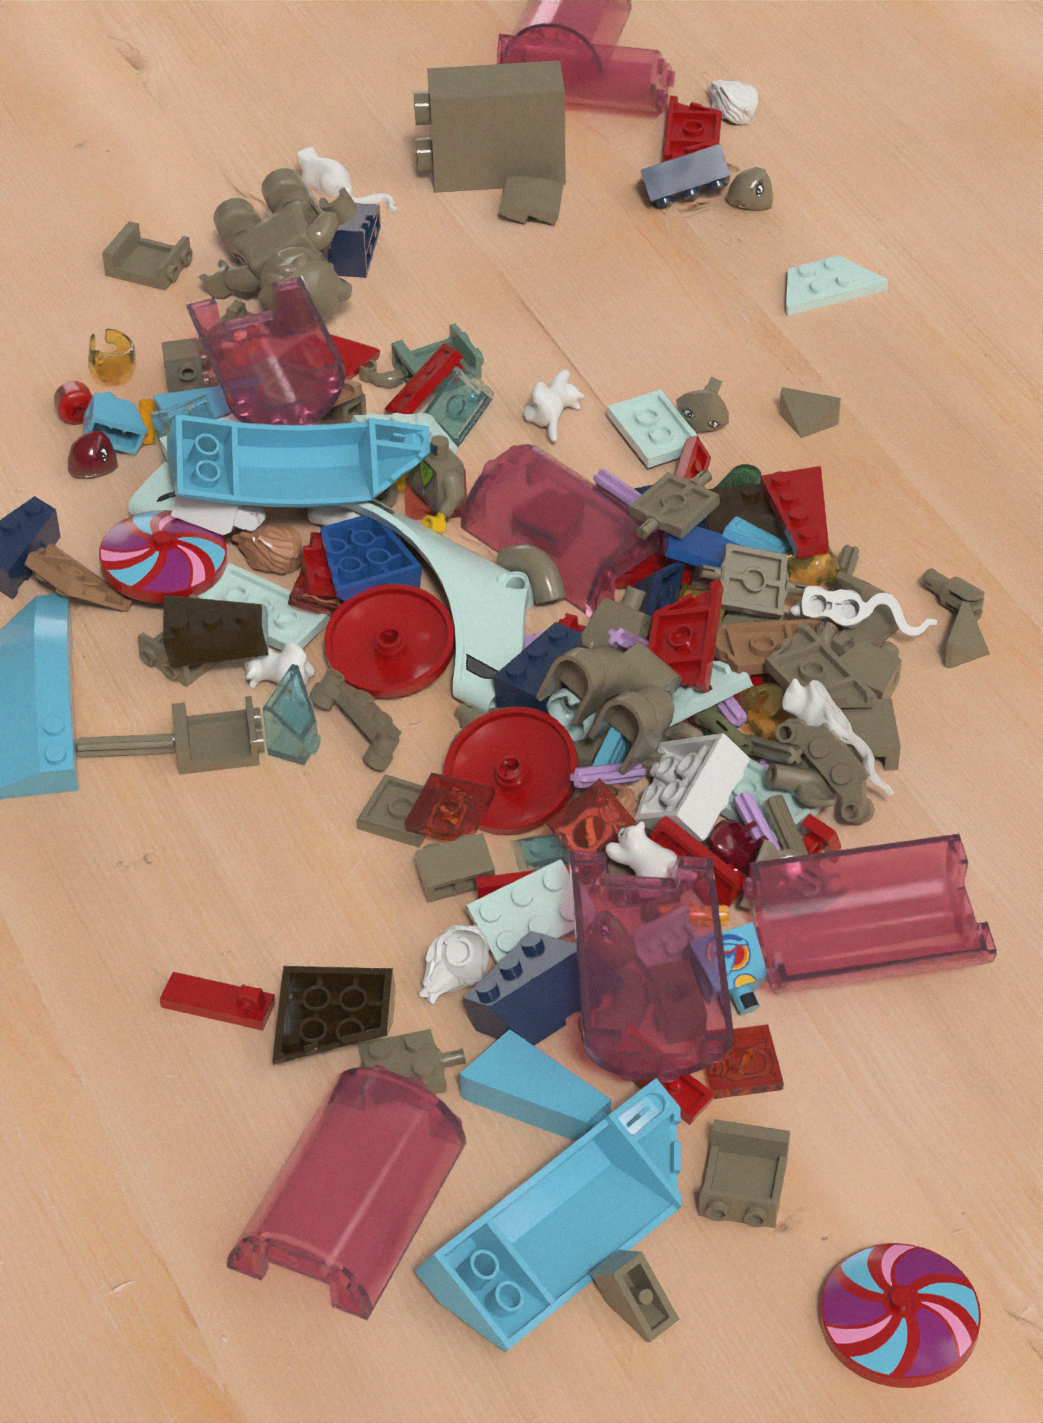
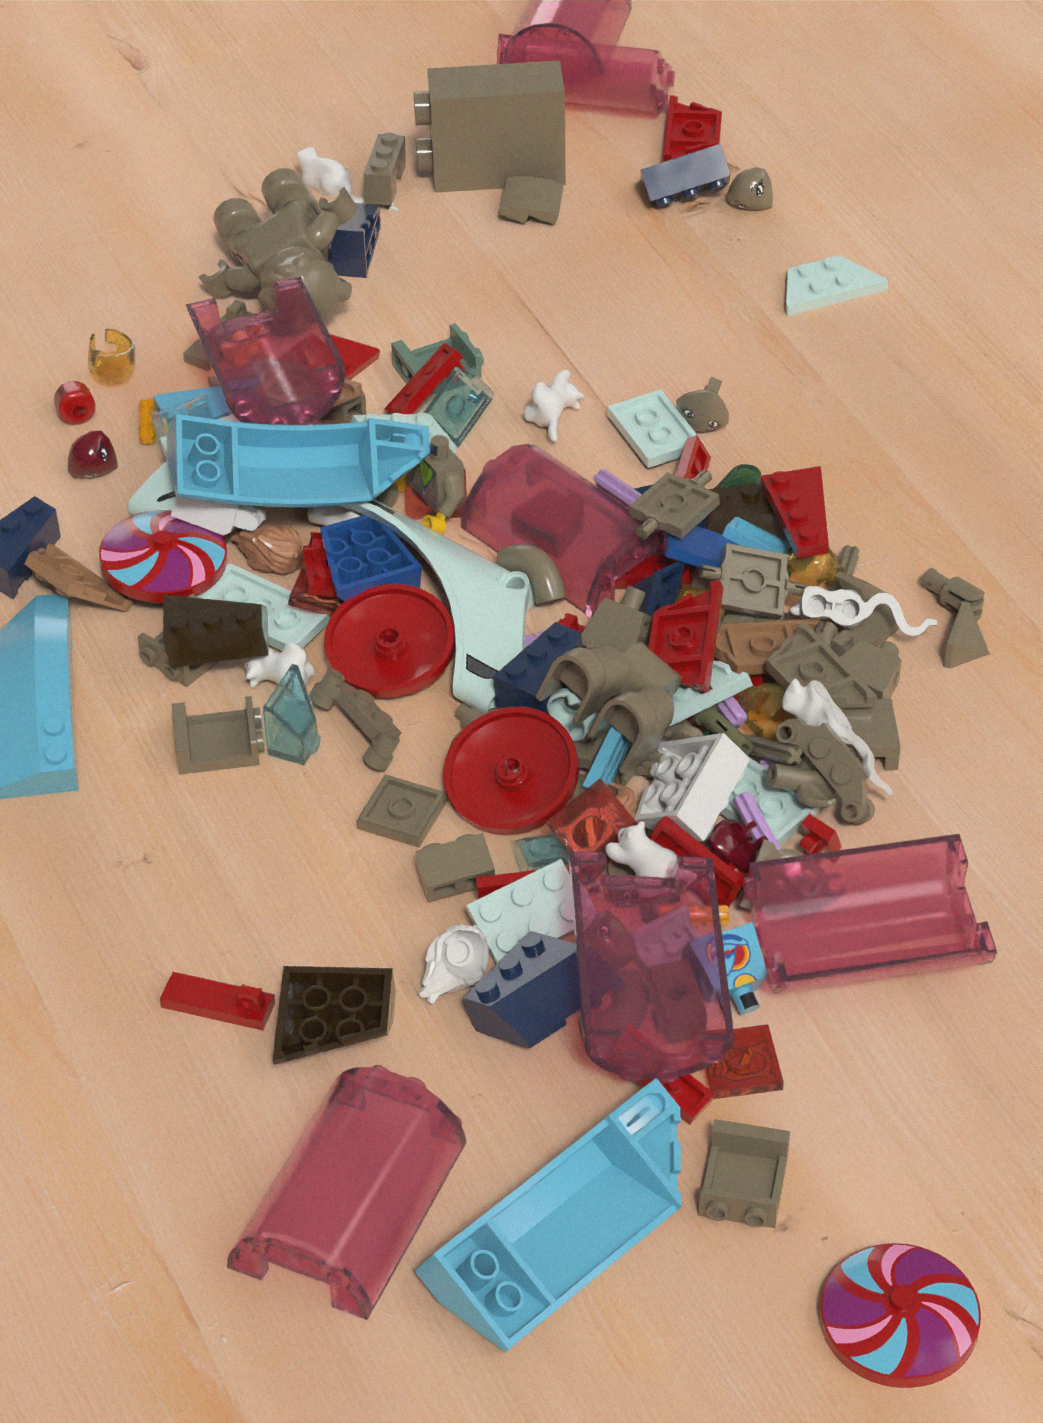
(117, 420): medium azure torso -> none
(125, 745): dark tan axle -> none
(144, 259): dark tan panel -> none
(184, 365): dark tan brick -> none
(383, 167): none -> dark tan arch
(387, 380): dark tan arm -> none
(412, 1056): dark tan plate -> none
(449, 808): clear red tile -> none
(533, 1088): medium azure slope -> none
(608, 773): lavender axle -> none
(624, 639): lavender axle -> none
(635, 1293): dark tan slope -> none
(734, 99): white hair -> none
(784, 824): dark tan axle -> none
(808, 411): dark tan slope -> none

